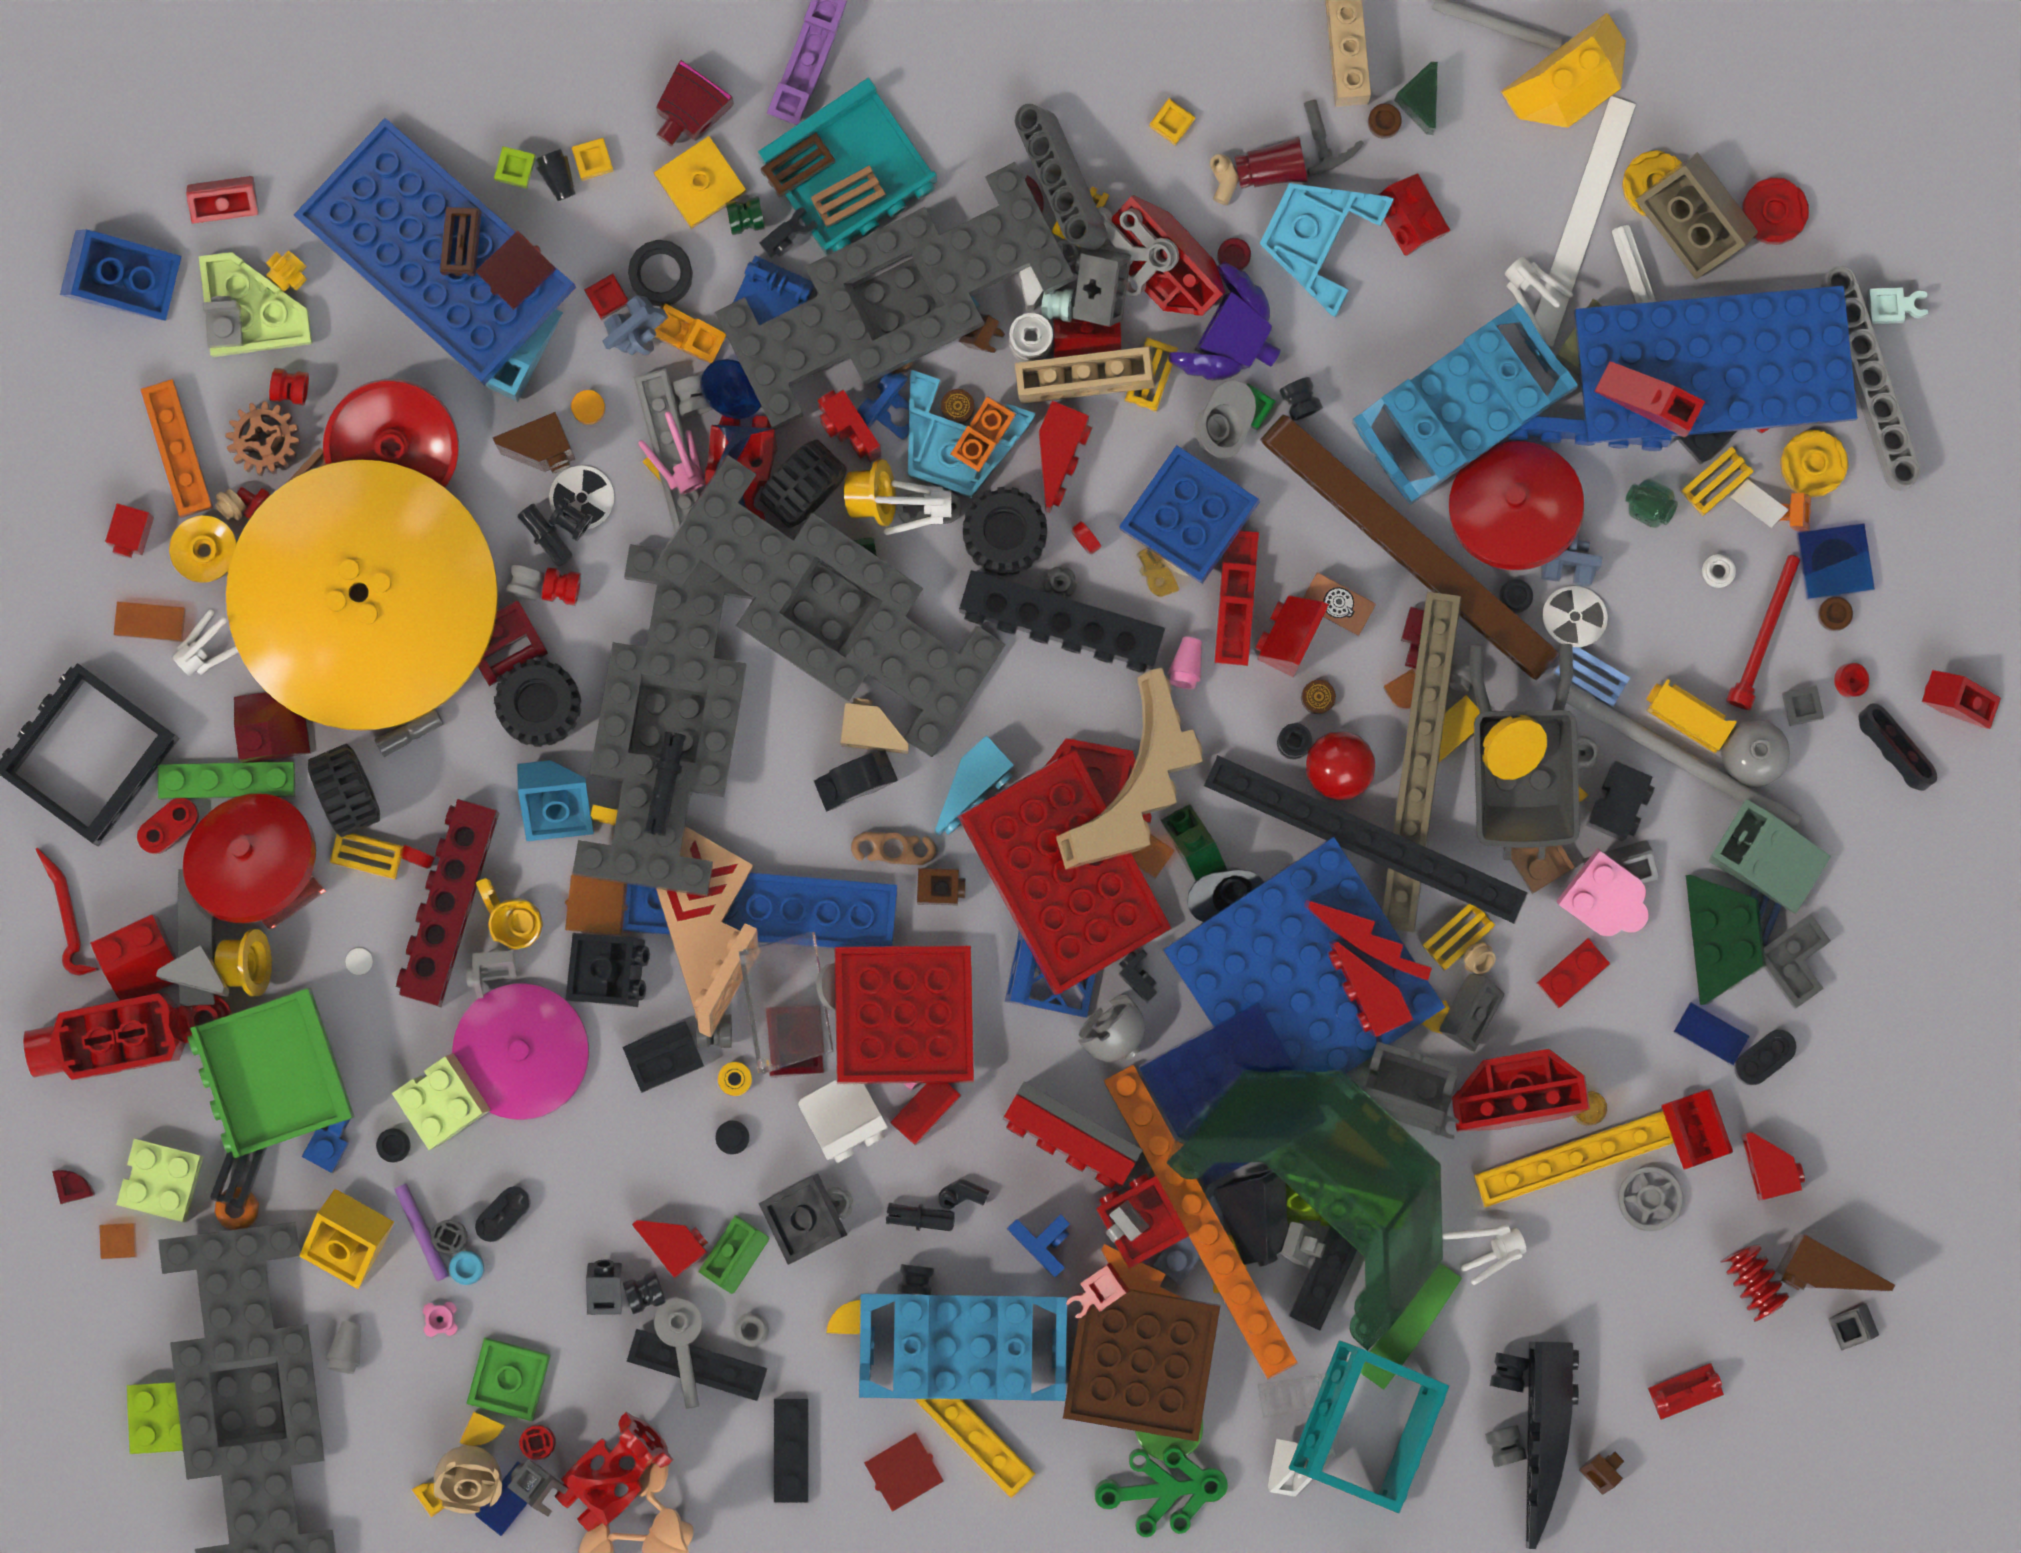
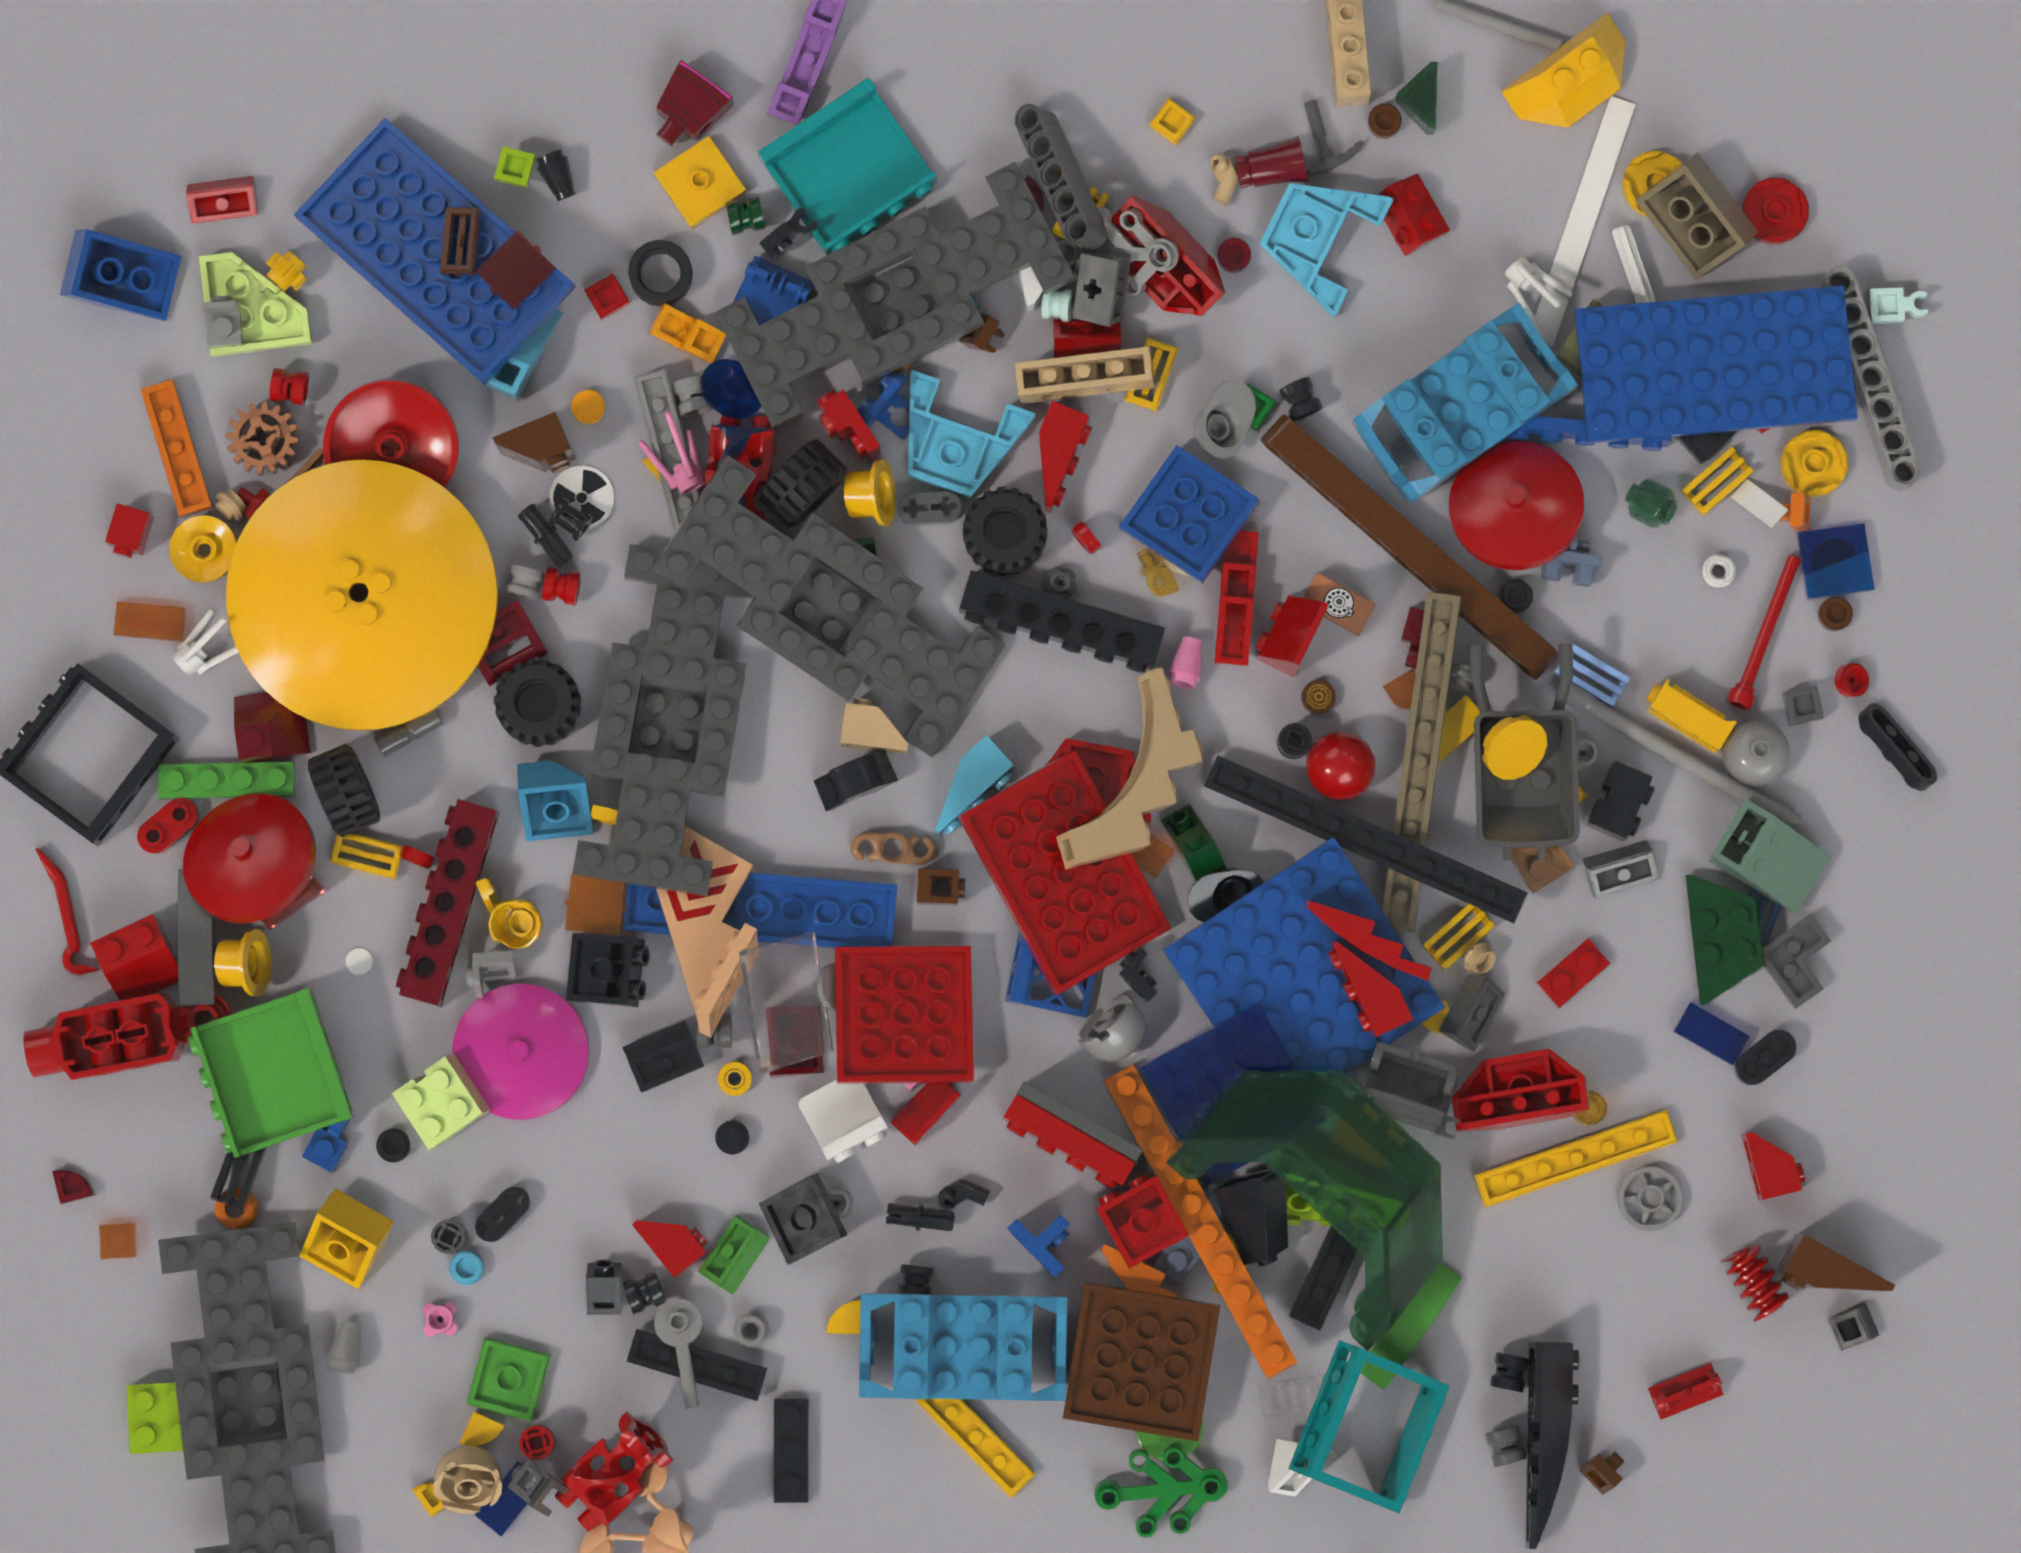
(160, 1180): yellowish green piece -> none
(195, 971): light grey slope -> none
(421, 1232): medium lavender bar -> none
(592, 159): yellow tile -> none
(638, 330): sand blue hips -> none
(665, 782): black pin -> none
(774, 180): reddish brown tile -> none
(840, 186): medium nougat tile -> none
(903, 1472): clear red piece -> none
(935, 503): white plant -> none
(957, 406): reddish brown tile -> none
(983, 434): orange slope -> none
(1030, 337): white wheel -> none
(1100, 1289): plate -> none
(1127, 1222): light grey tile -> none
(1234, 332): dark purple torso -> none
(1301, 1244): light grey tile -> none
(1507, 1245): white plant -> none
(1575, 616): white sticker -> none
(1606, 896): bright pink plate -> none
(1650, 398): red slope -> none
(1697, 1128): red bracket -> none
(1961, 698): red slope -> none

